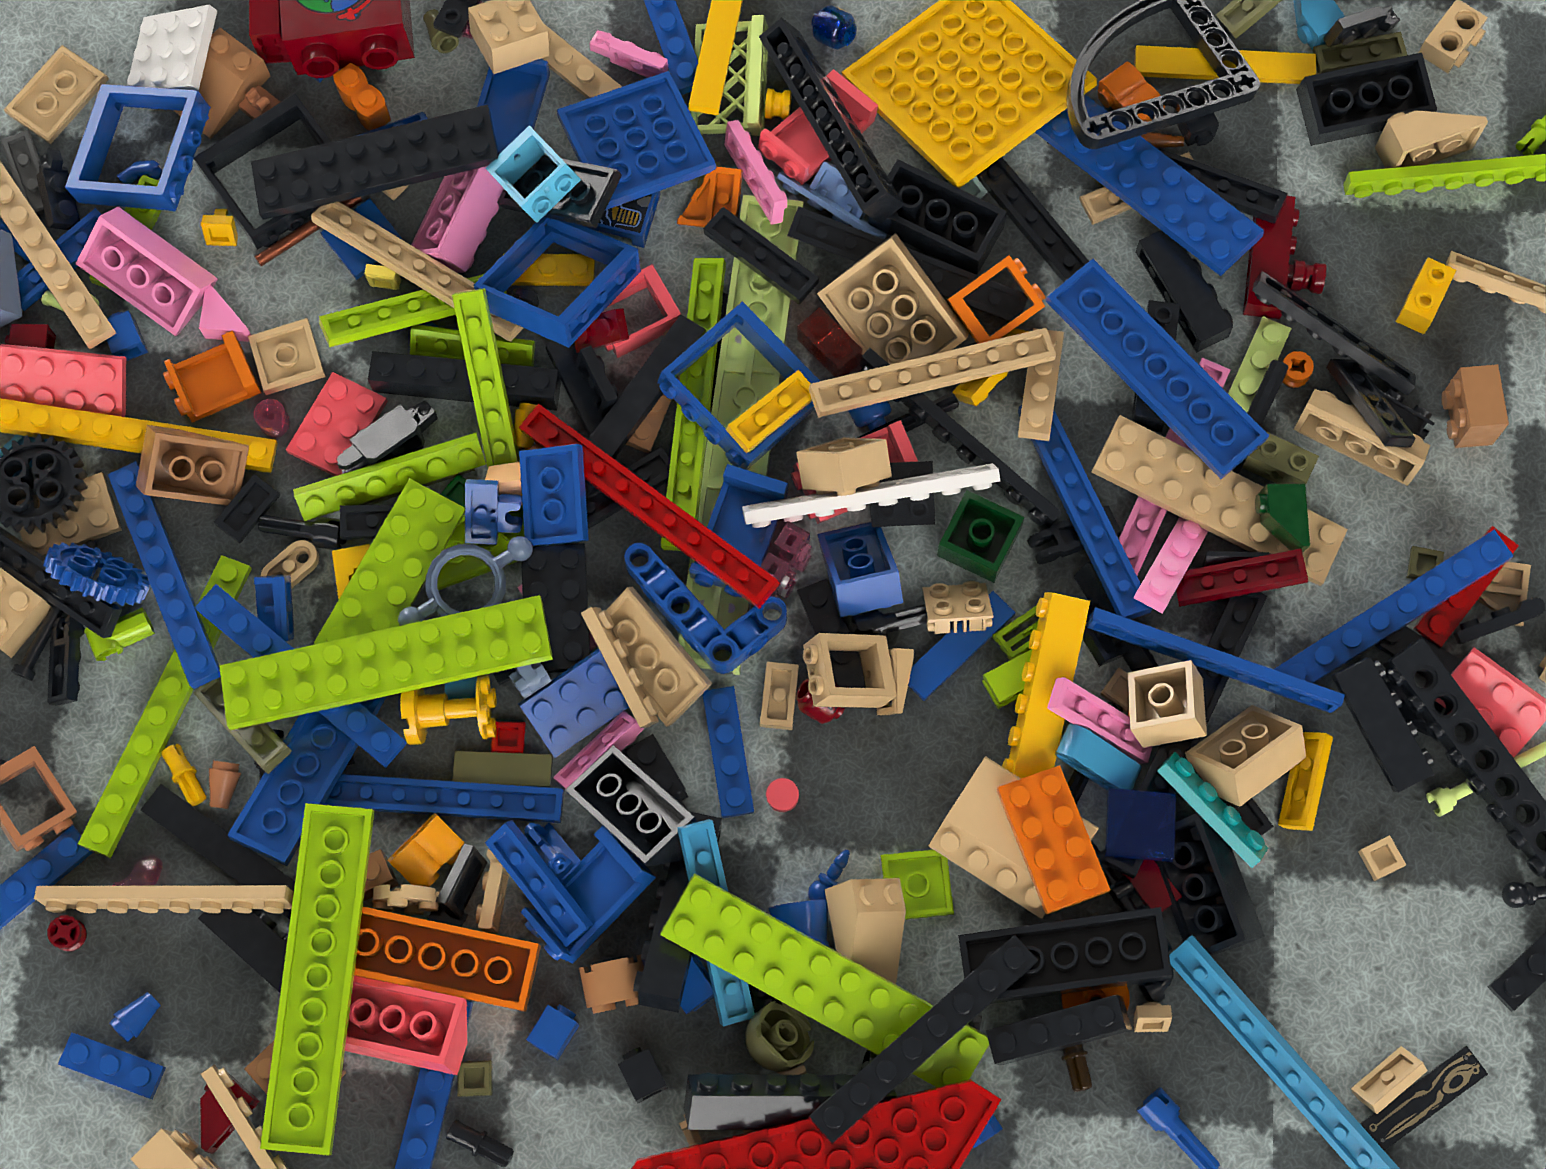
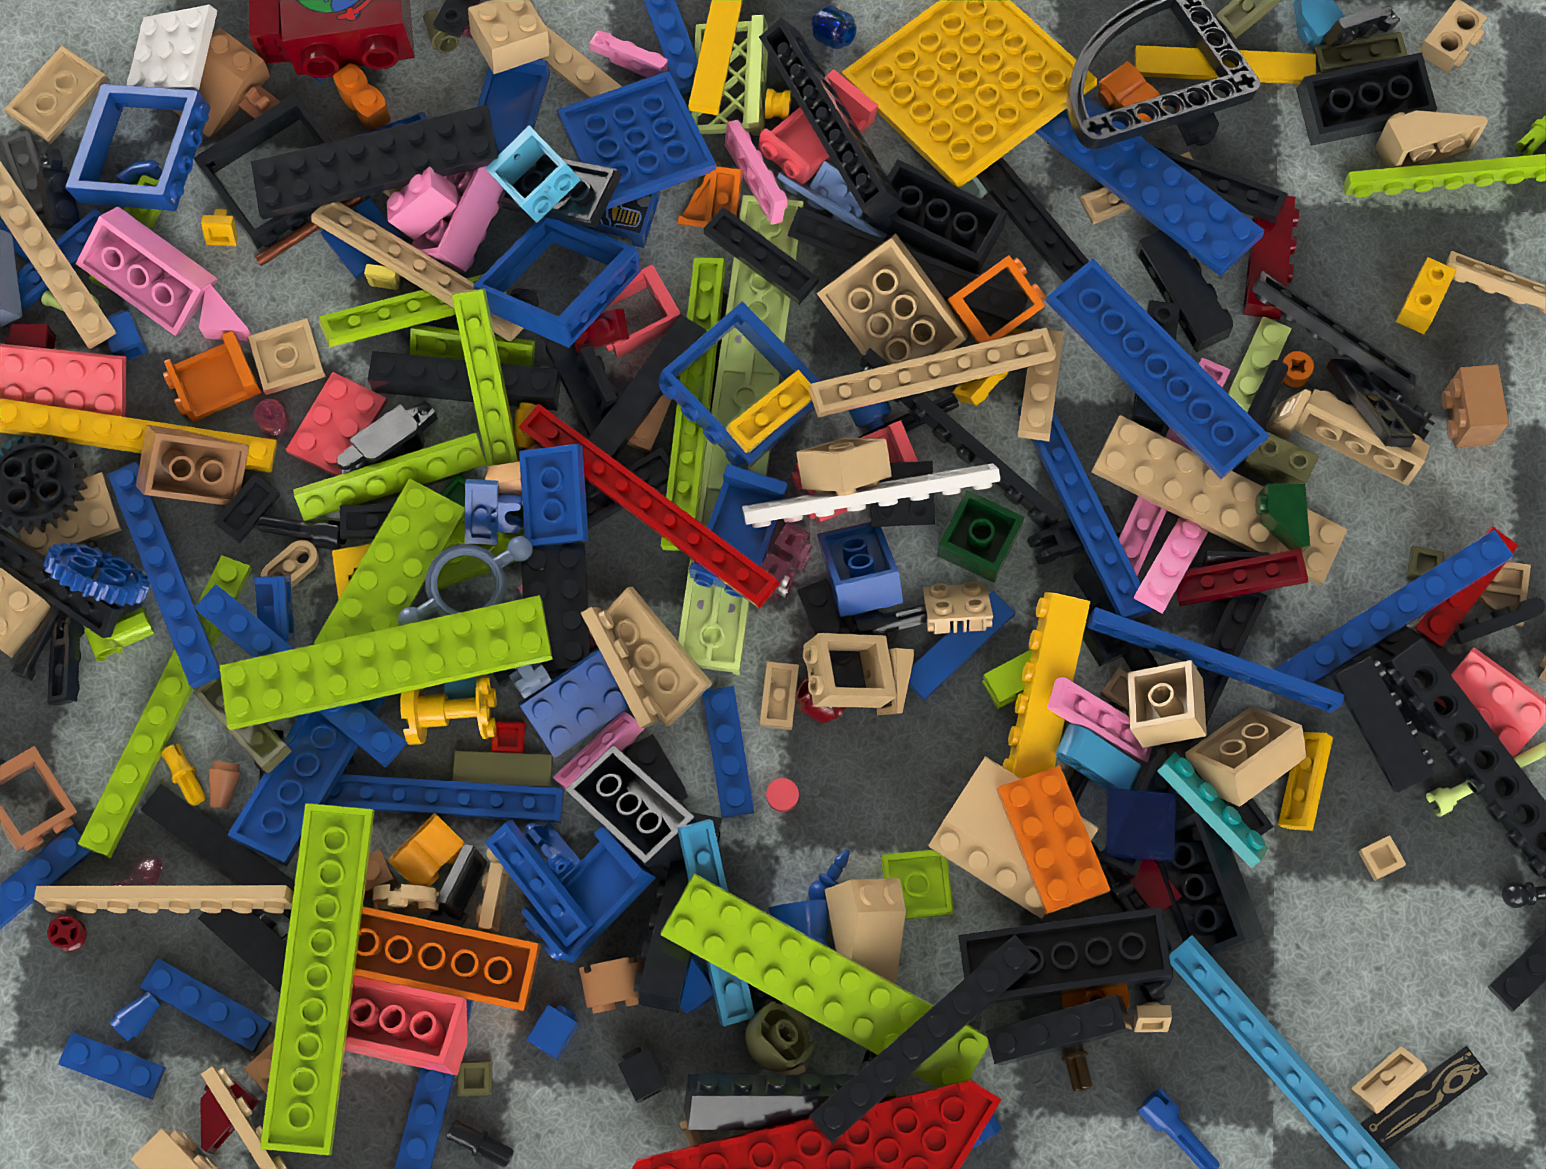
(206, 1005): none -> blue plate
(421, 203): none -> bright pink brick
(559, 271): yellow plate -> none
(697, 625): blue beam -> none
(829, 343): clear red brick -> none
(1006, 646): lime tile -> none
(1163, 140): dark orange animal -> none
(1287, 414): none -> tan slope
(1308, 277): dark red wheel -> none

